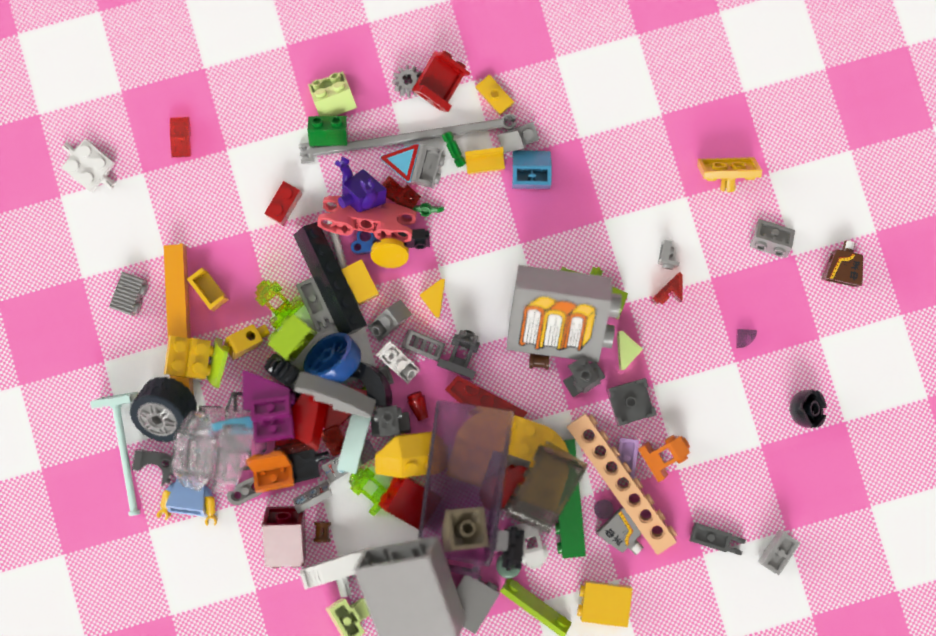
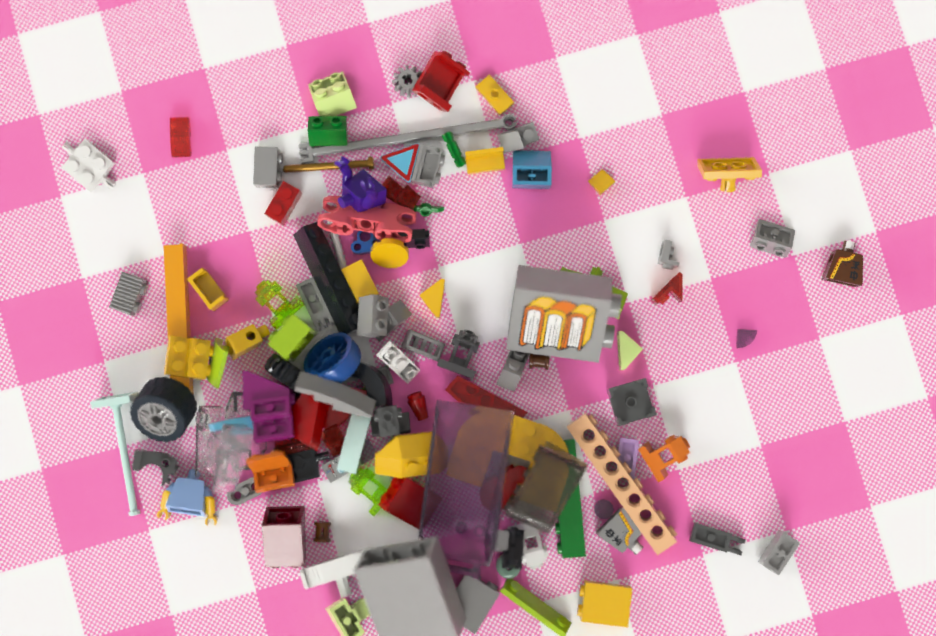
(194, 451): clear wedge -> none
(267, 166): none -> light grey hinge
(312, 497): light grey tile -> none
(328, 166): none -> pearl gold bar
(372, 316): none -> light grey hinge
(464, 529): dark tan slope -> none
(512, 370): none -> light grey slope
(583, 377): dark grey tile -> none
(601, 182): none -> yellow slope
(808, 408): black cylinder -> none

